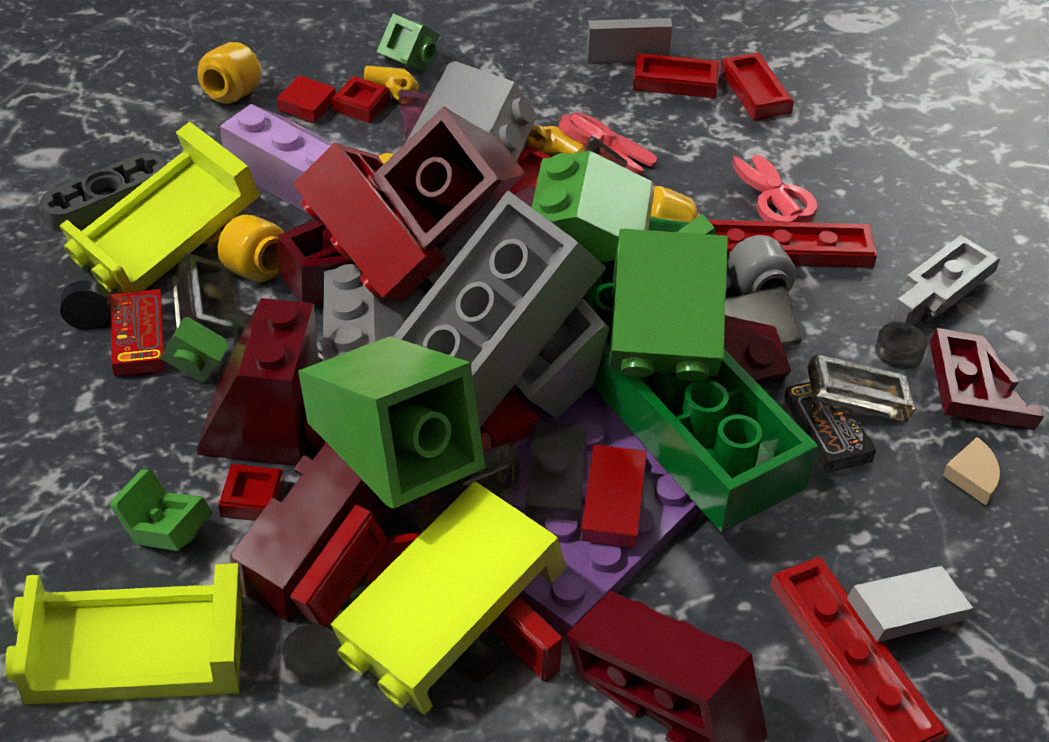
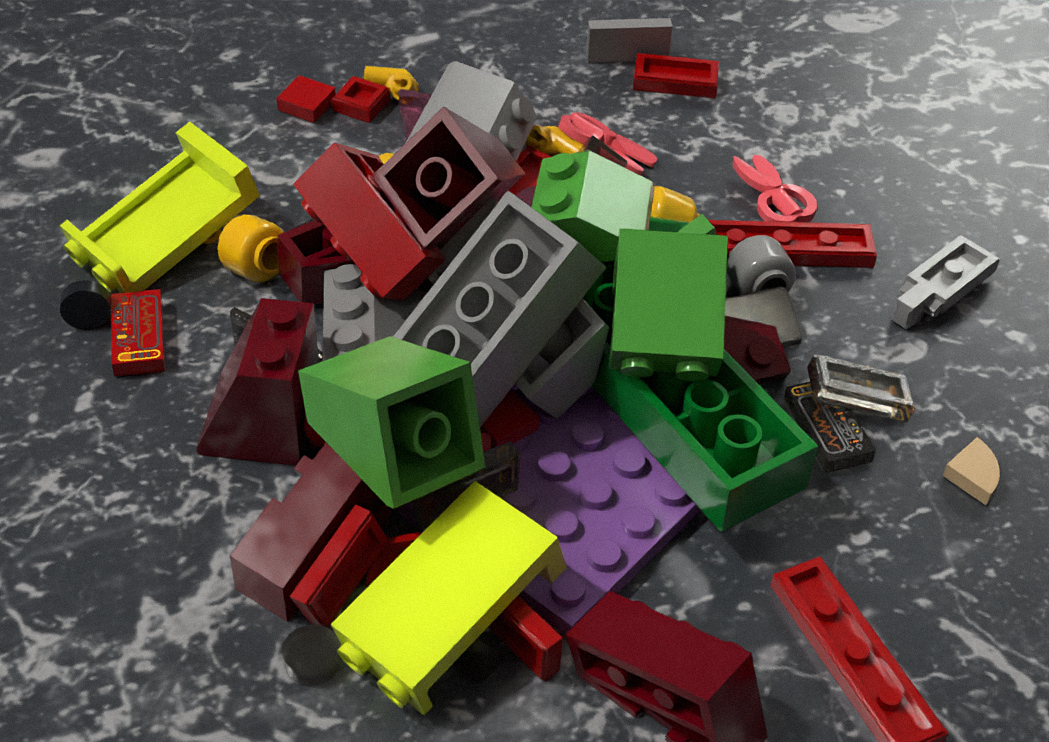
(67, 200): dark grey beam -> none
(128, 641): neon yellow panel -> none
(157, 516): bright green bracket -> none
(194, 349): bright green bracket -> none
(203, 294): clear smoke slope -> none
(229, 72): yellow head -> none
(249, 491): red tile -> none
(273, 150): lavender slope -> none
(409, 43): bright green bracket -> none
(556, 471): clear smoke tile -> none
(613, 496): red tile -> none
(756, 86): red tile -> none
(901, 345): clear smoke tile -> none
(909, 603): tile -> none
(977, 383): dark red wing -> none

